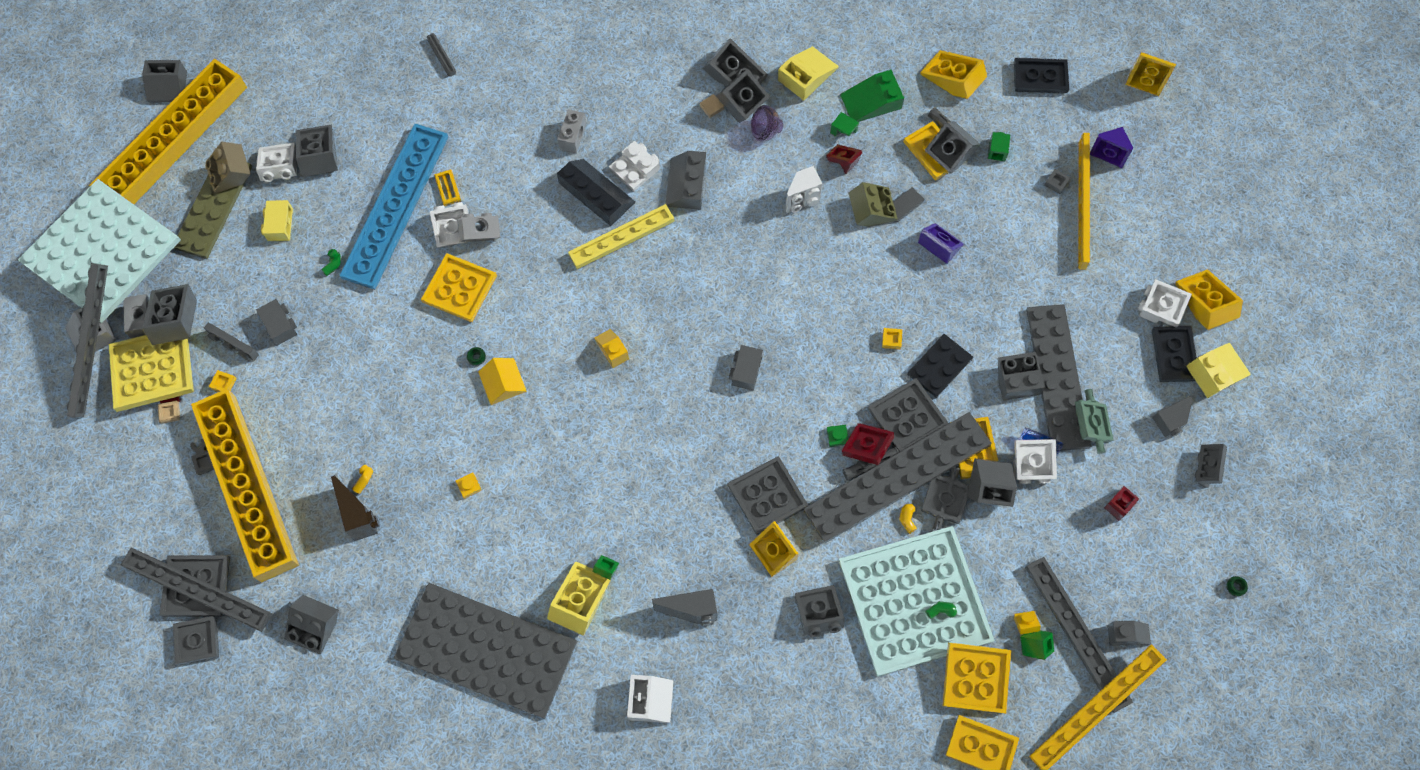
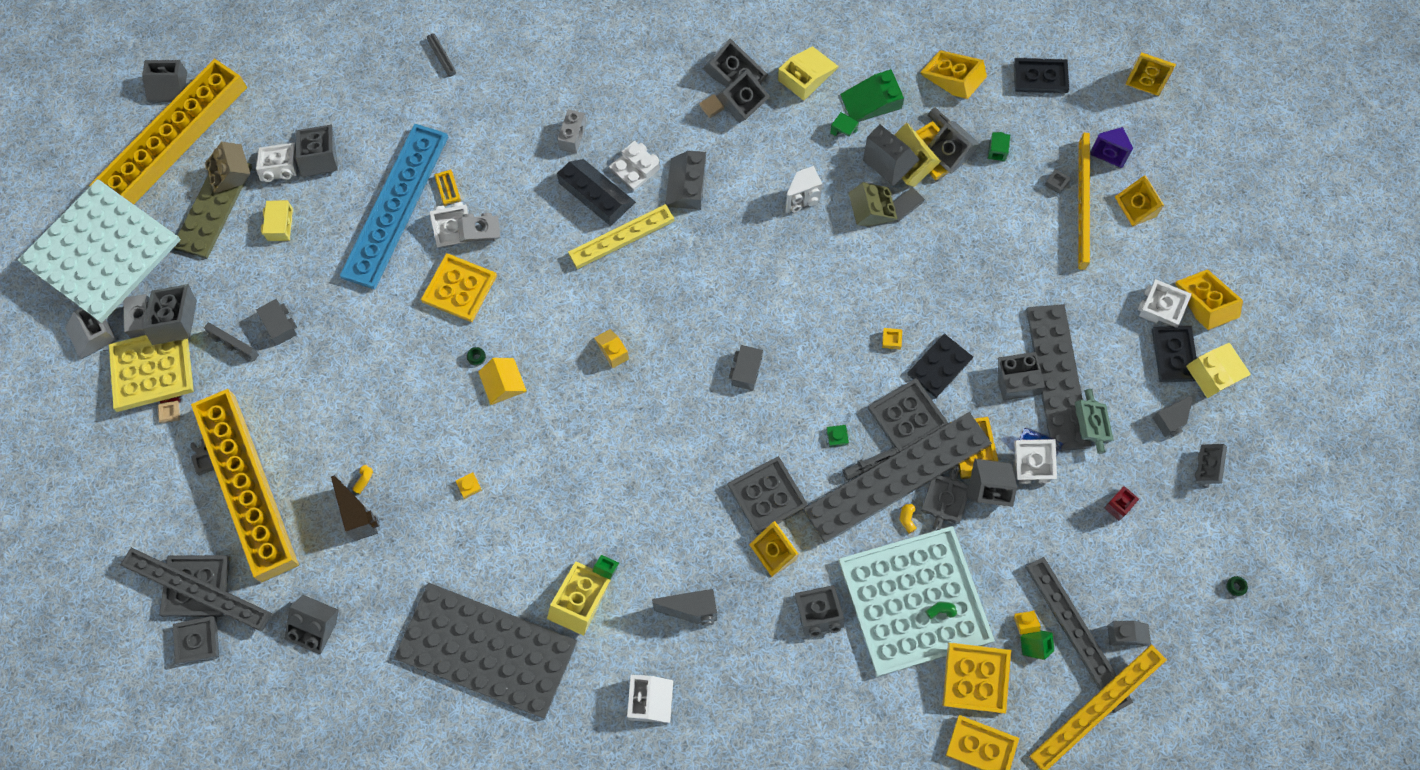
(87, 340): dark grey plate -> none
(222, 381): yellow plate -> none
(334, 262): green arm -> none
(765, 123): clear purple piece -> none
(845, 156): dark red slope -> none
(868, 444): dark red plate -> none
(888, 155): none -> dark grey slope
(927, 161): none -> light yellow slope
(939, 242): dark purple slope -> none
(1140, 201): none -> yellow slope

